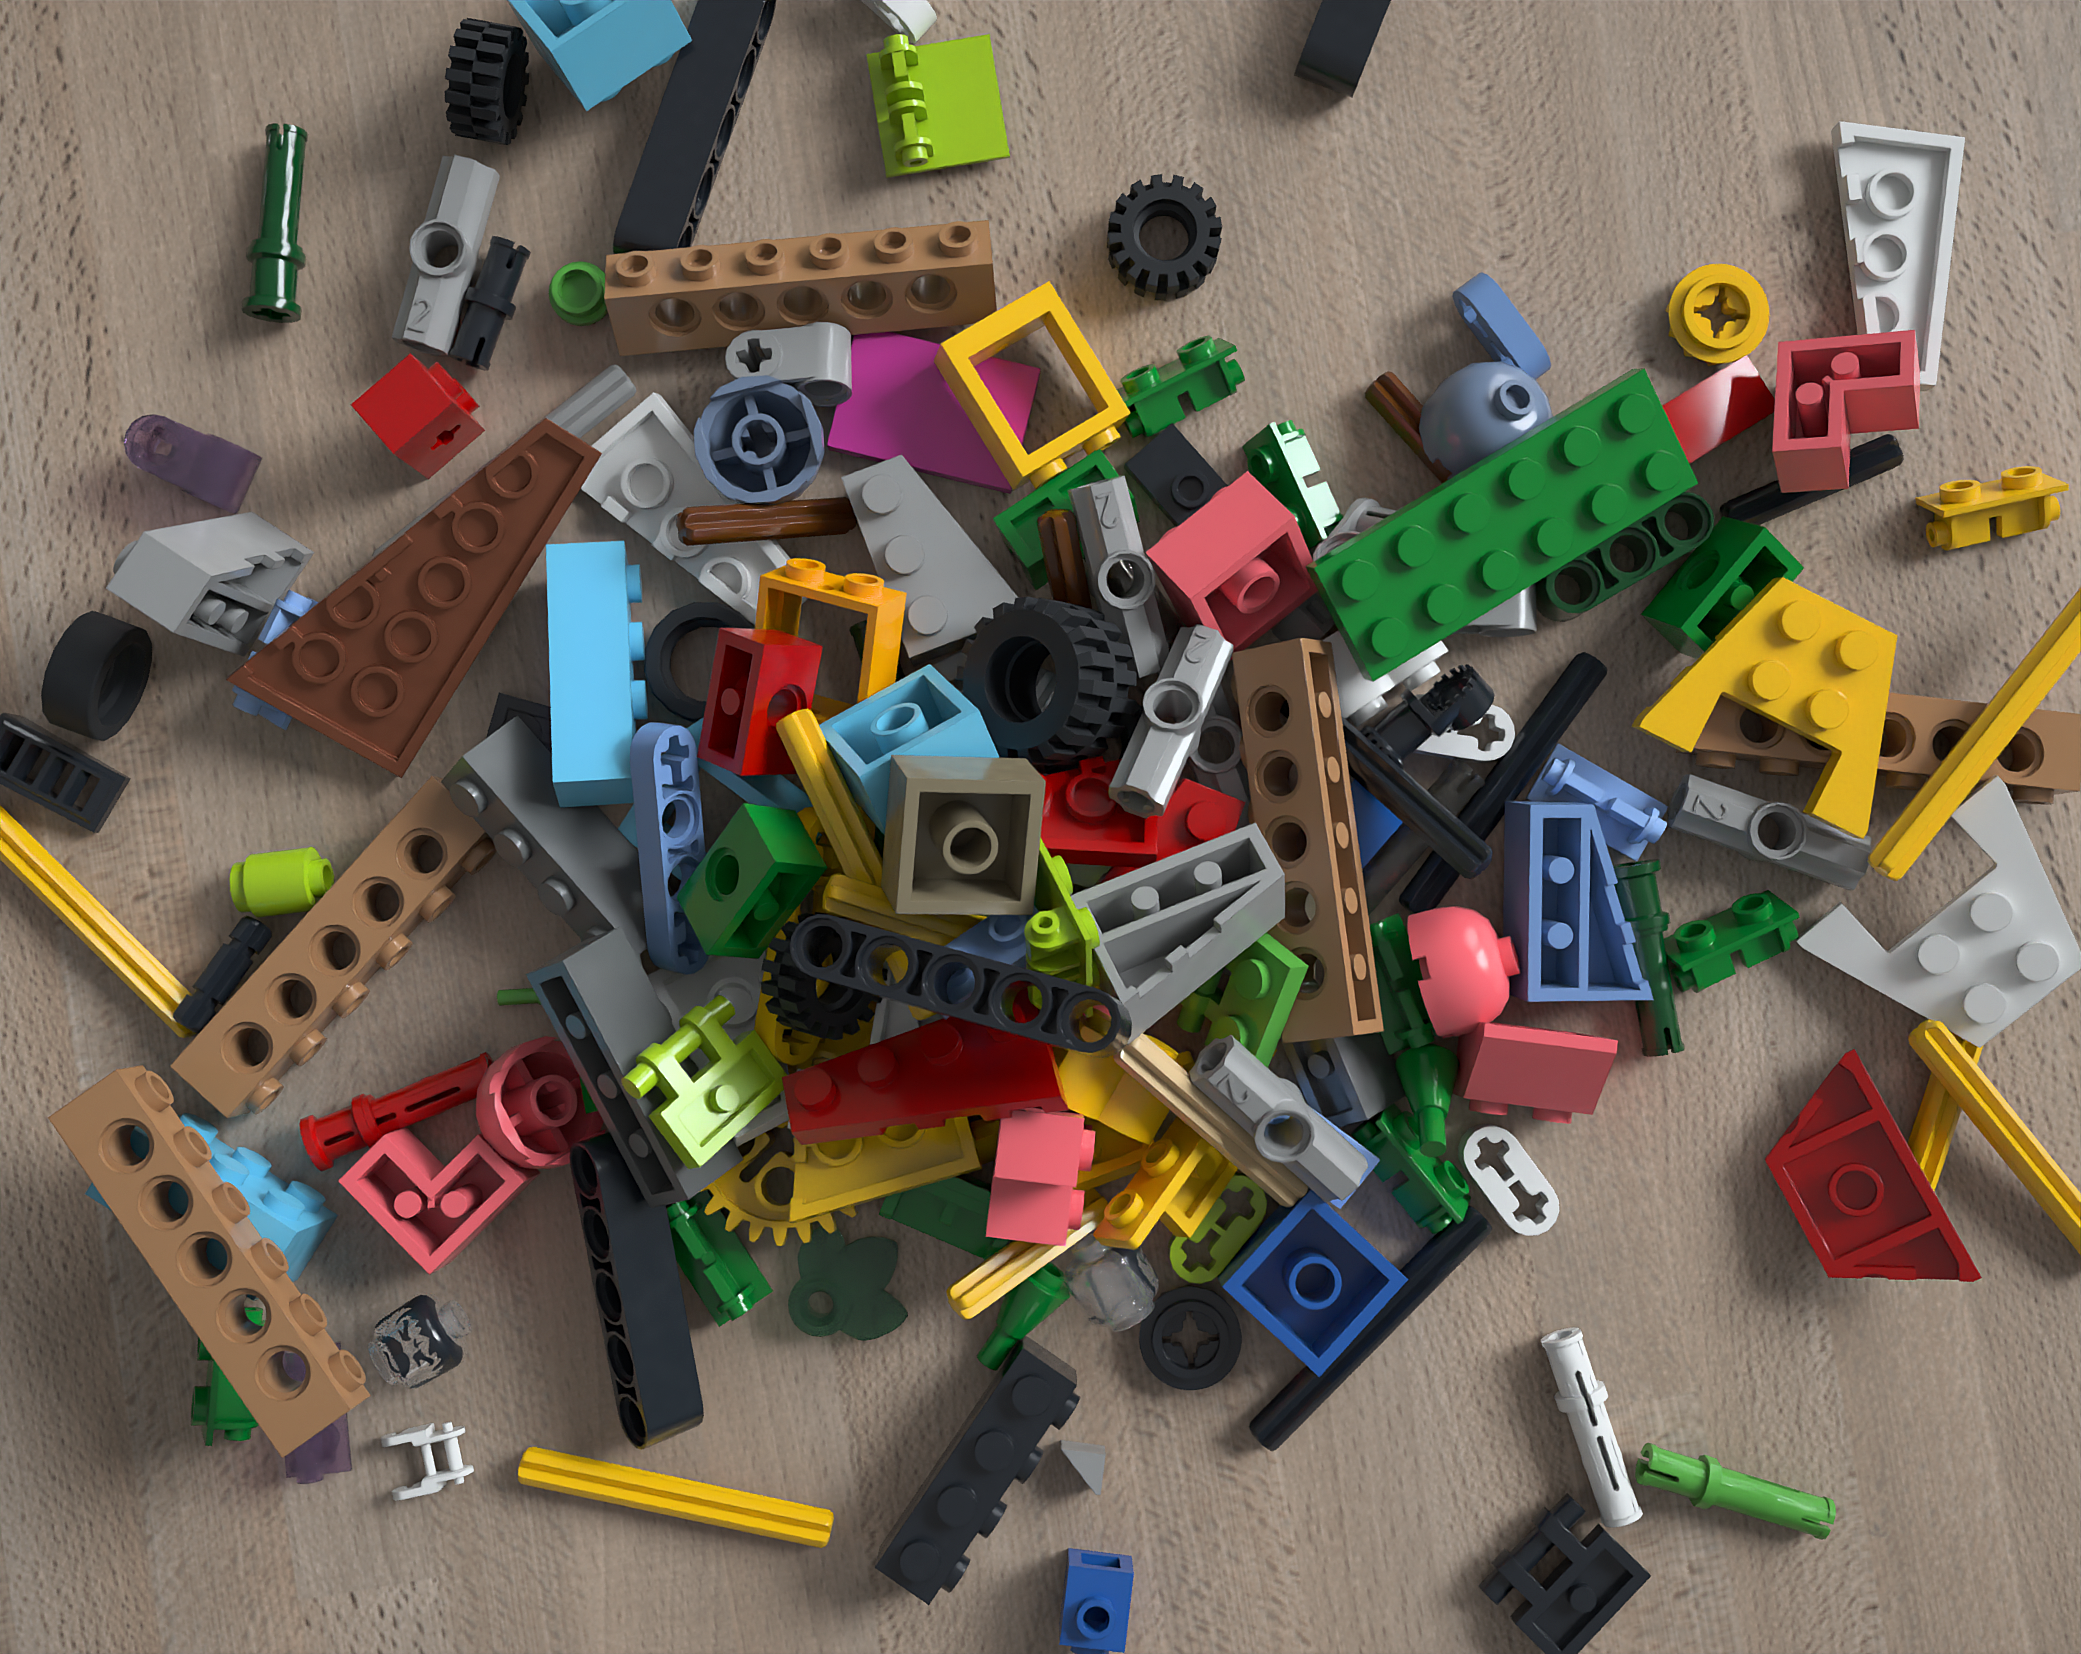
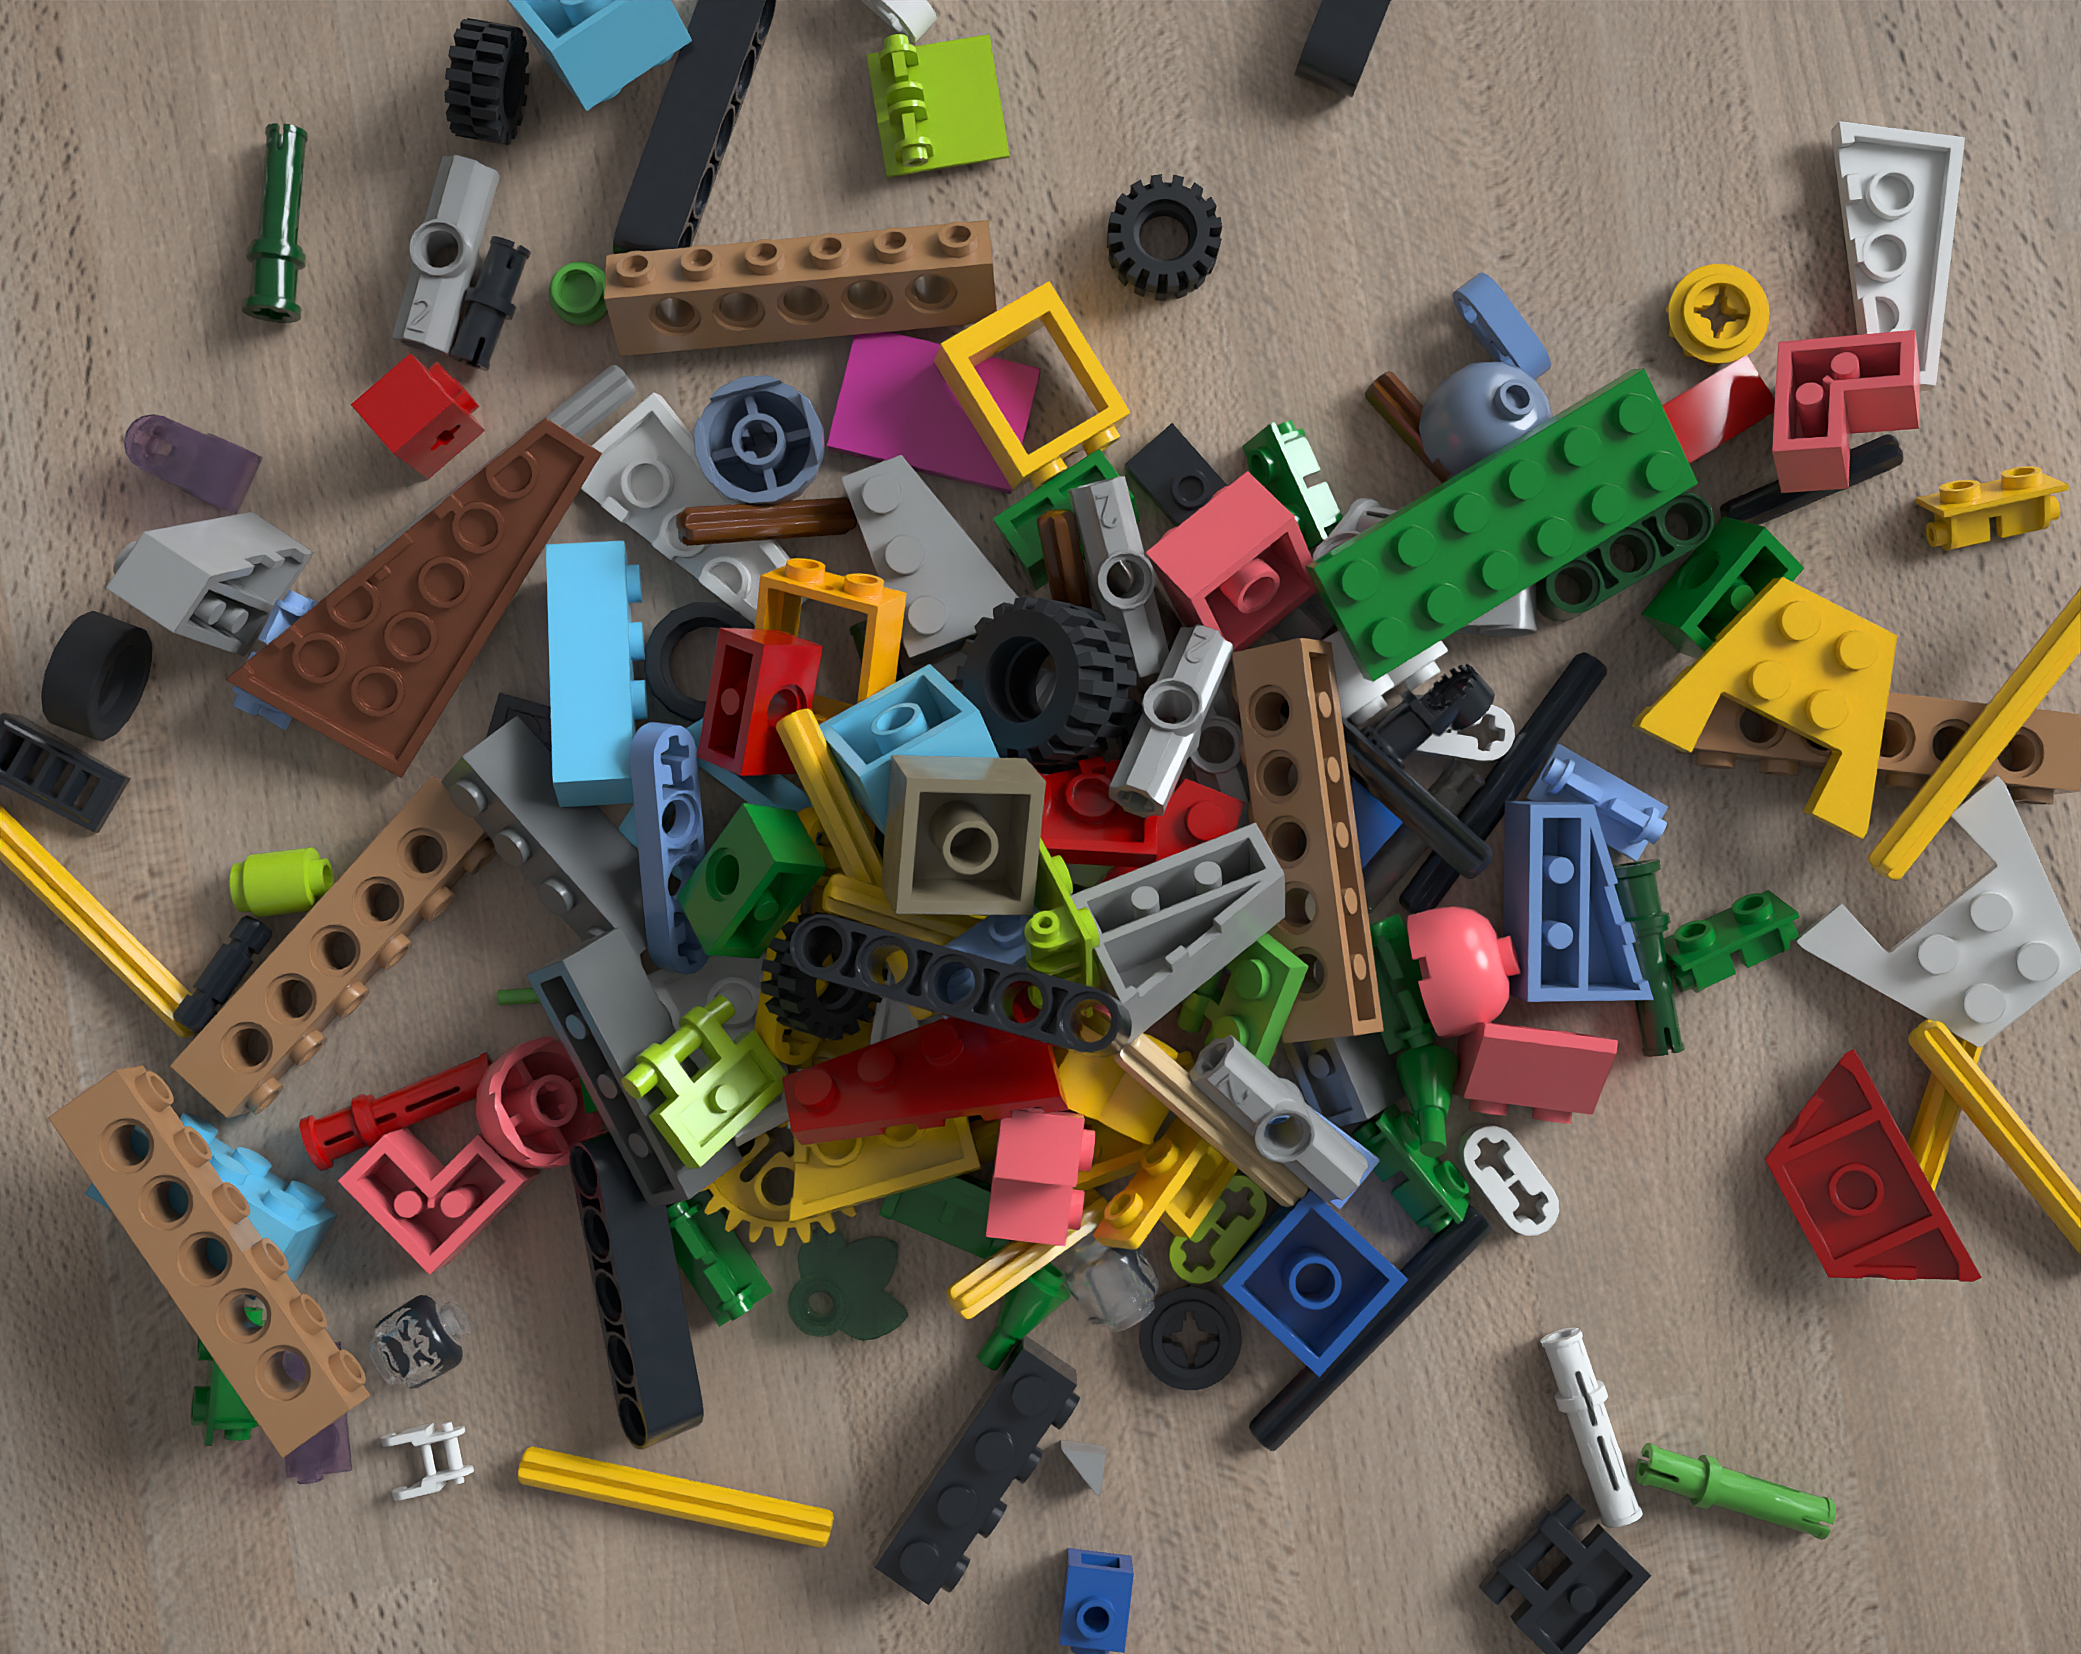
(805, 357): light grey piece -> none
(1197, 371): green hinge -> none
(1733, 821): light grey piece -> none

